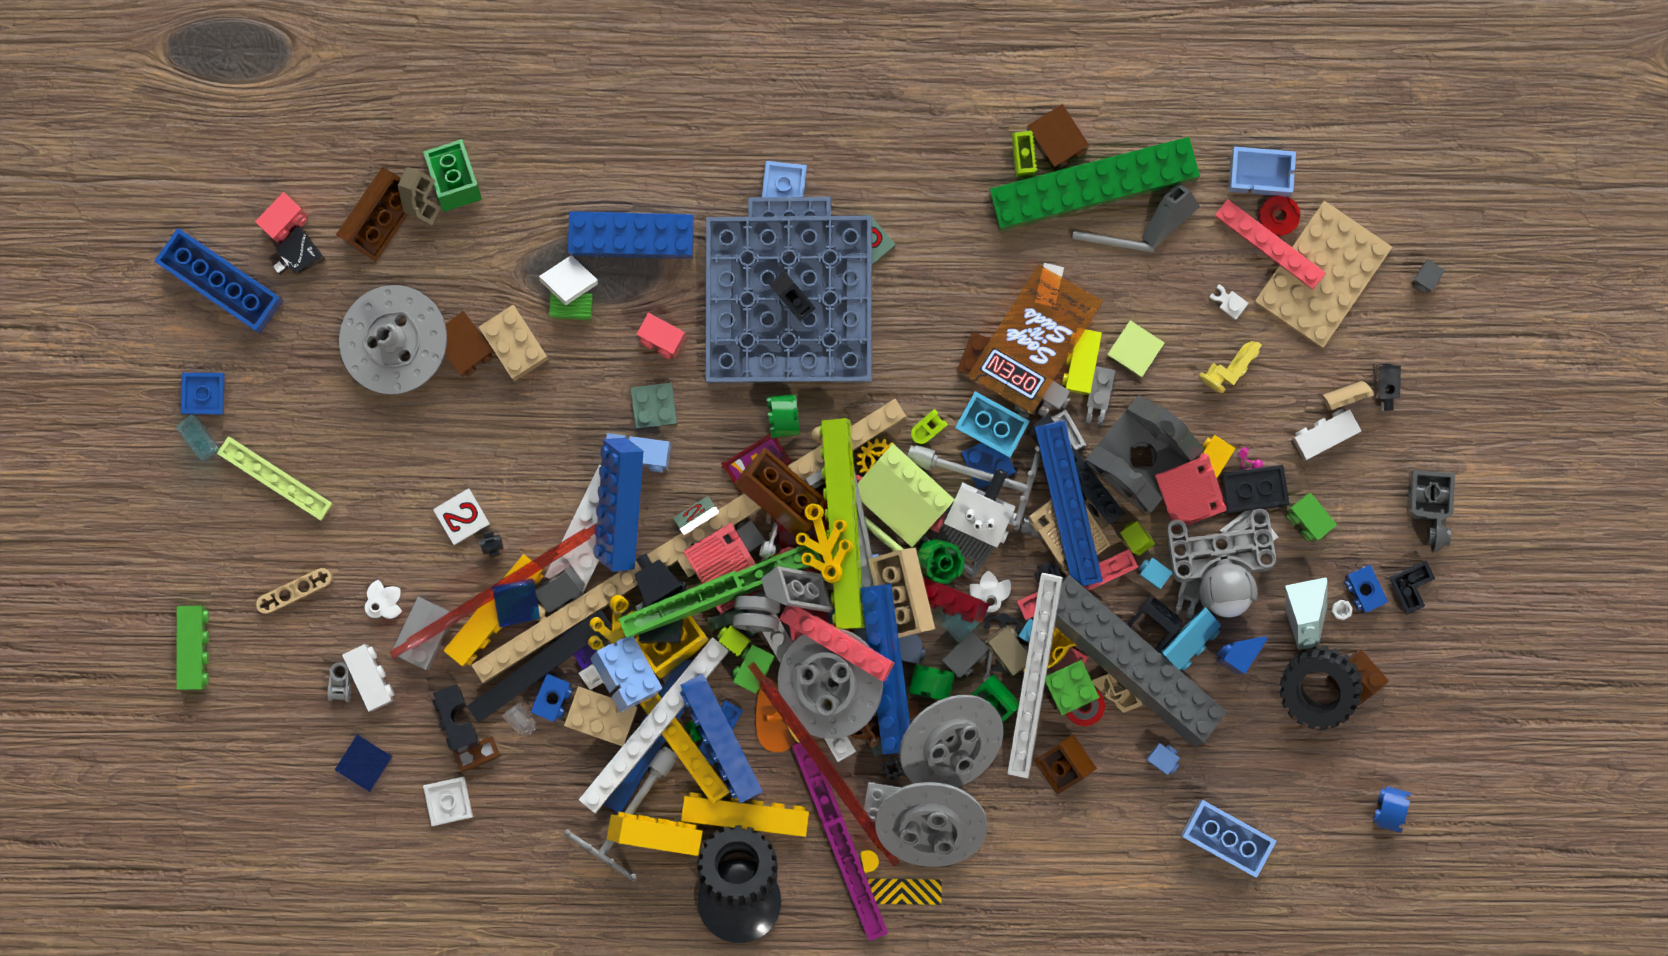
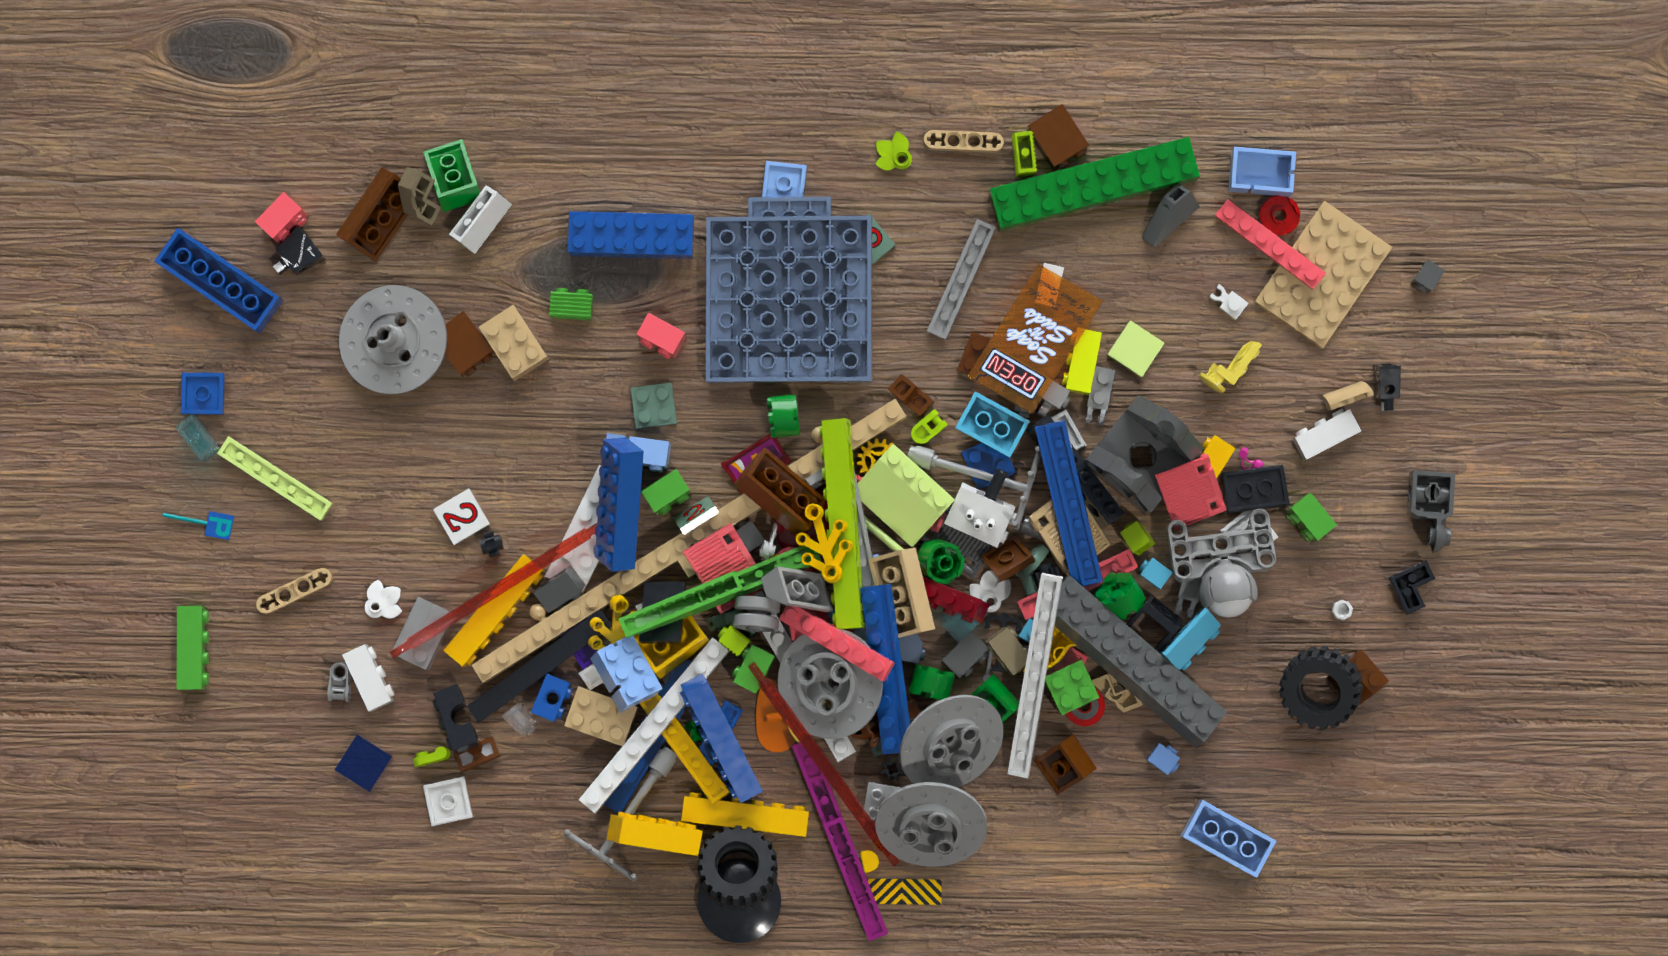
(218, 524): none -> piece
(424, 758): none -> lime plate
(480, 219): none -> white brick
(516, 602): clear blue tile -> none
(568, 280): white tile -> none
(655, 580): black torso -> none
(666, 493): none -> bright green brick
(792, 296): black slope -> none
(892, 151): none -> lime plate
(911, 396): none -> reddish brown slope
(961, 279): none -> light grey plate
(963, 137): none -> tan beam
(1007, 558): none -> reddish brown plate
(1026, 574): none -> sand green arm
(1112, 241): light grey bar -> none
(1121, 594): none -> green brick
(1240, 655): blue slope -> none
(1306, 611): light aqua slope -> none
(1376, 595): blue brick -> none
(1392, 809): blue brick -> none

